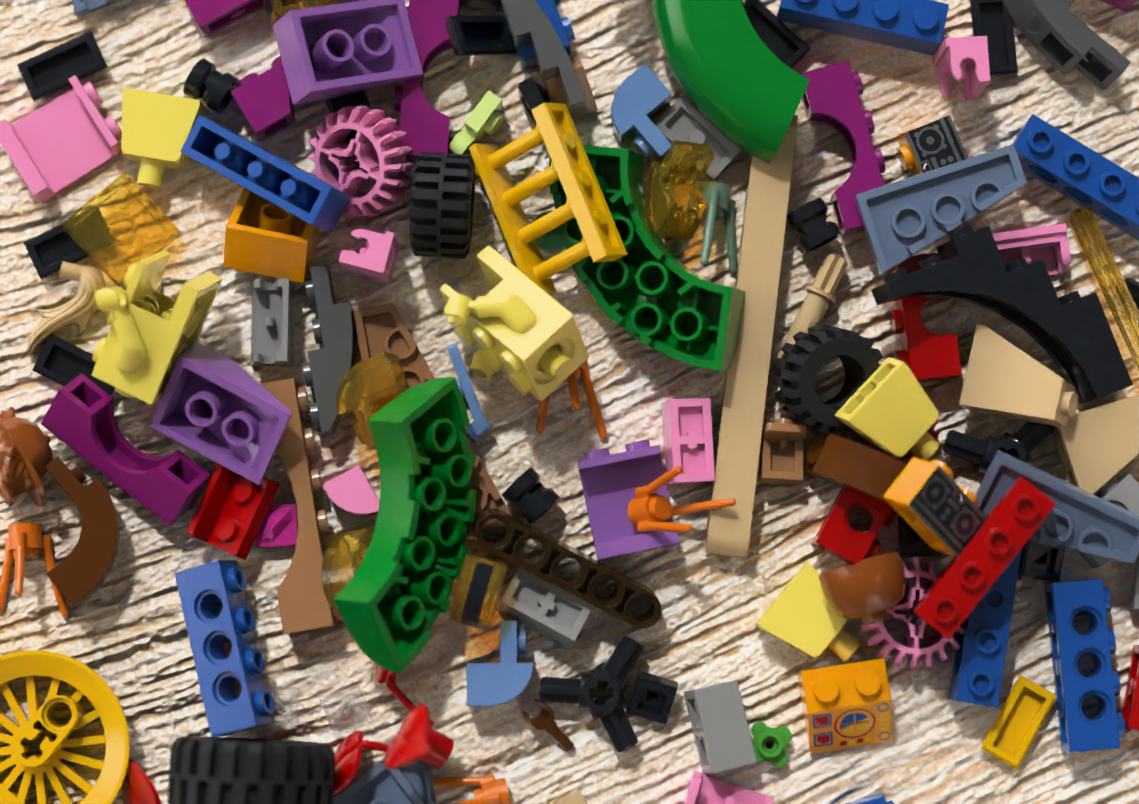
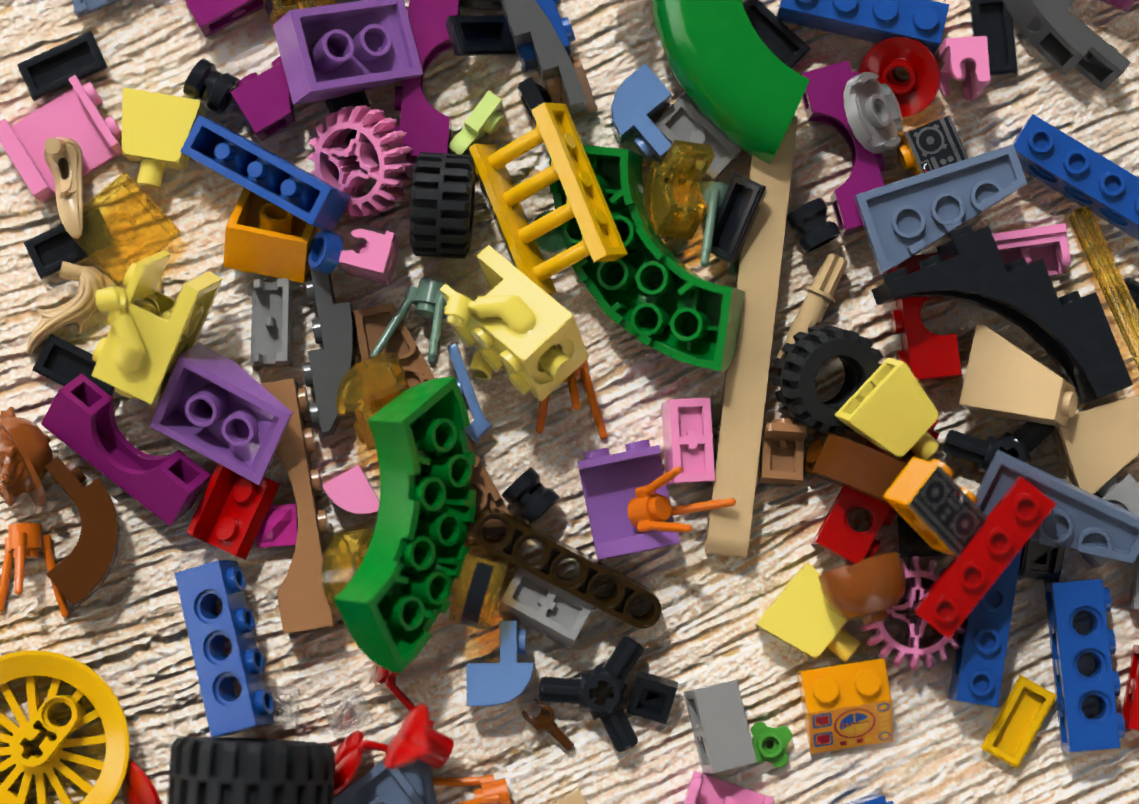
(65, 163): none -> tan piece
(325, 251): none -> blue tile
(428, 304): none -> sand green plant
(736, 217): none -> black tile
(873, 113): none -> light grey tile
(924, 73): none -> red dish

